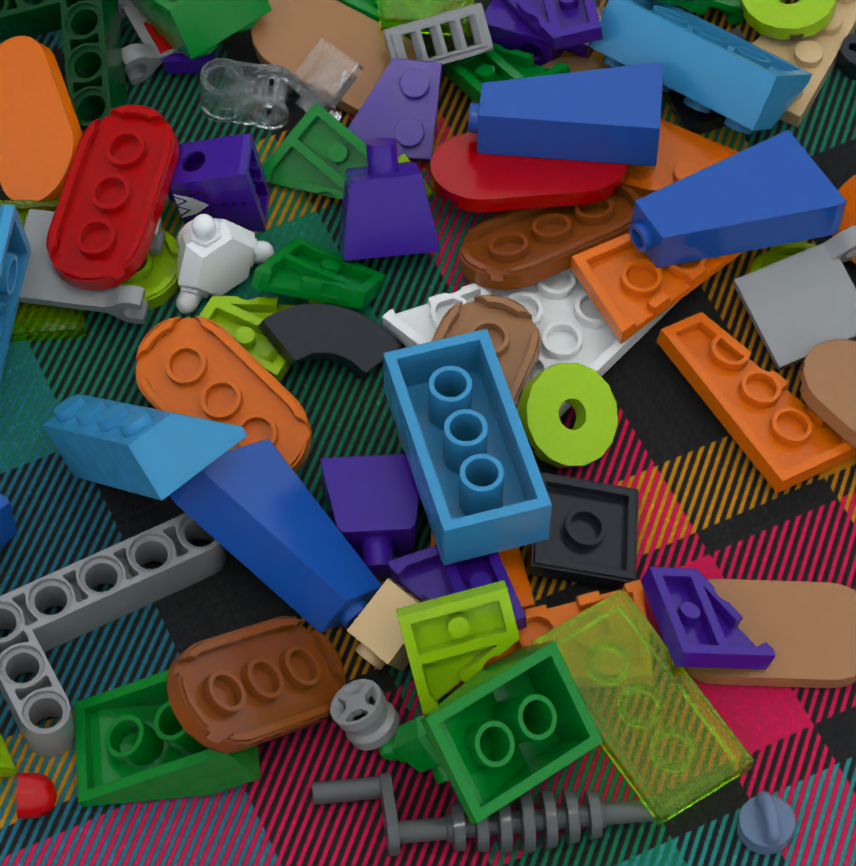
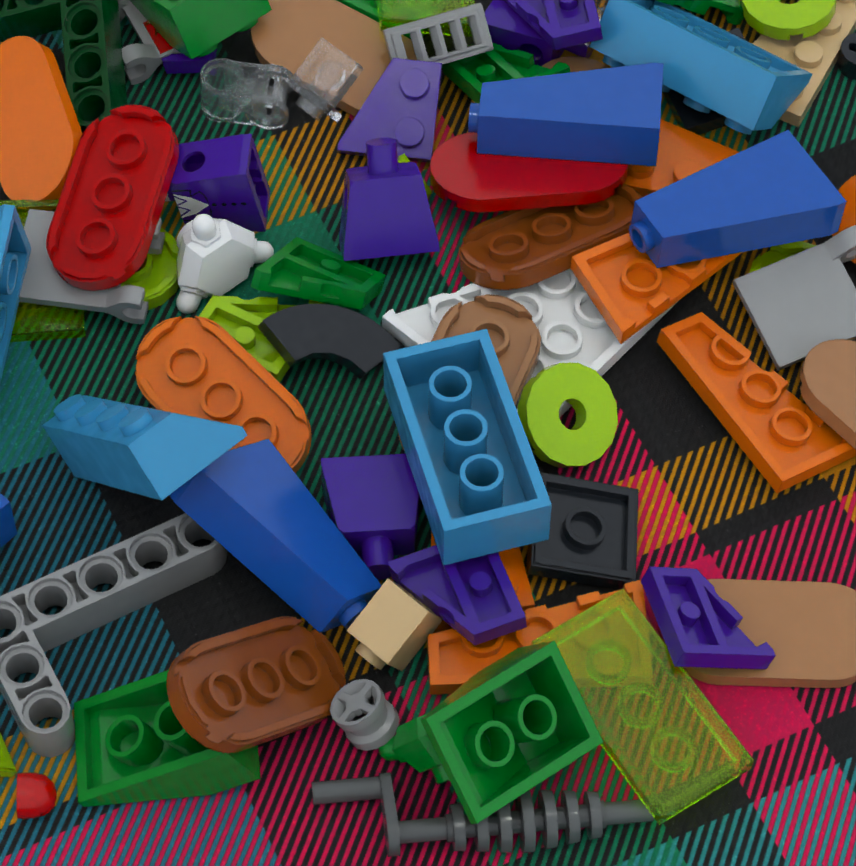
(316, 155): green wing -> none
(455, 637): lime wing -> none
(765, 824): sand blue tile -> none

